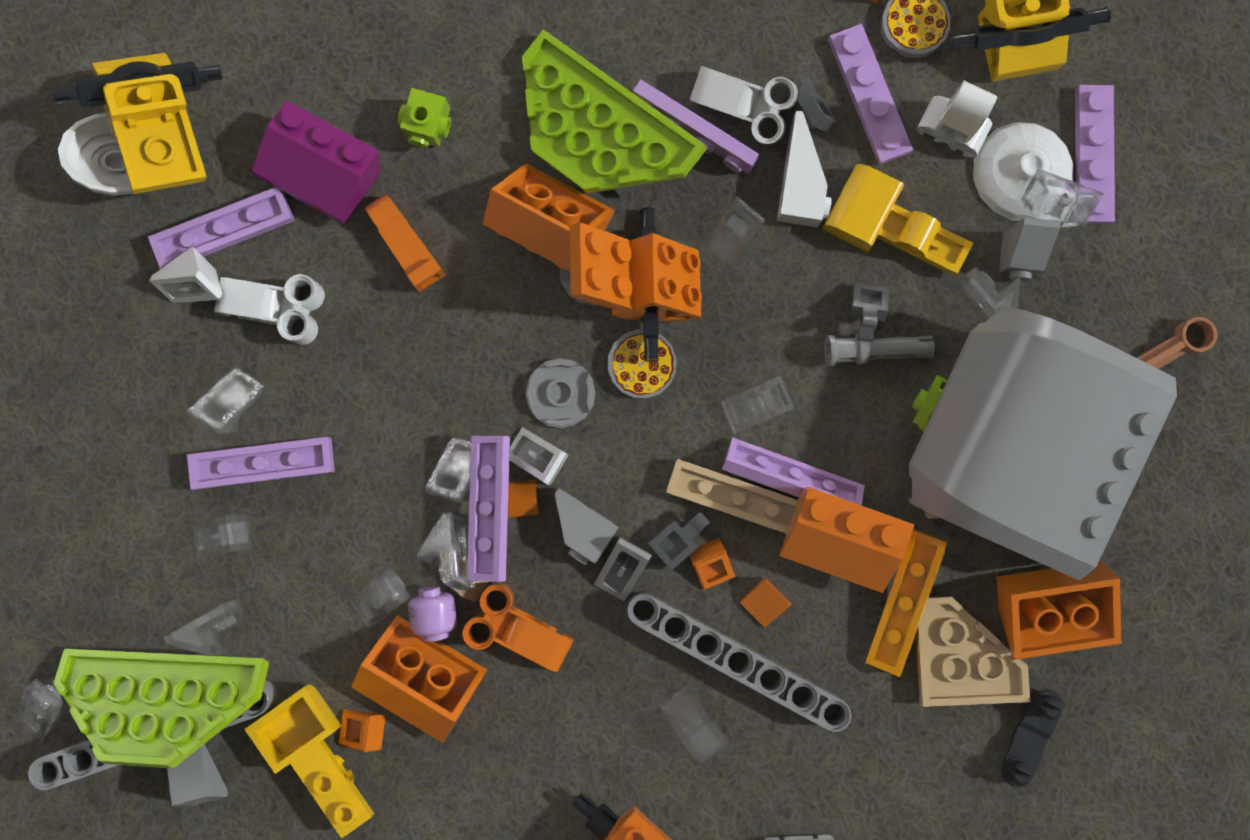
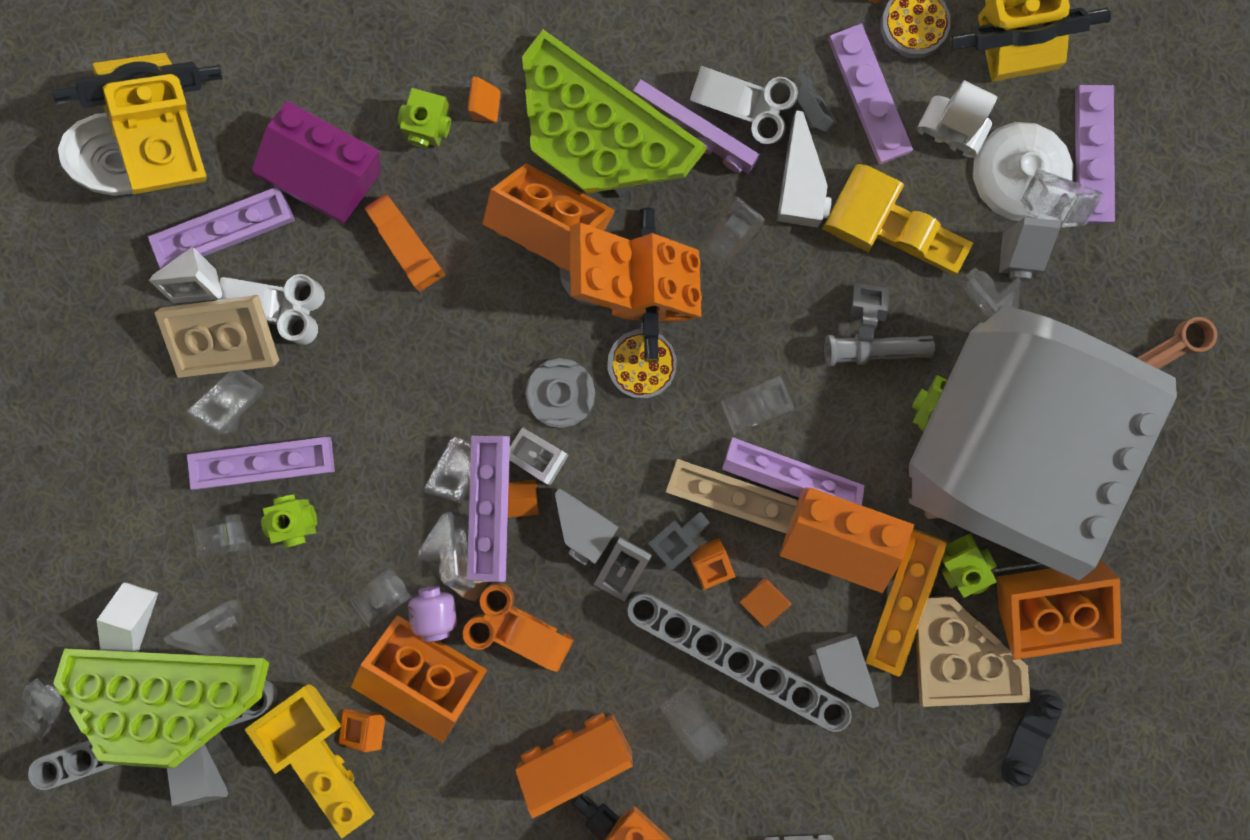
(126, 618): none -> white slope
(217, 336): none -> tan plate
(301, 517): none -> lime brick
(483, 101): none -> orange slope
(573, 764): none -> orange slope
(843, 668): none -> light grey slope
(968, 566): none -> lime brick

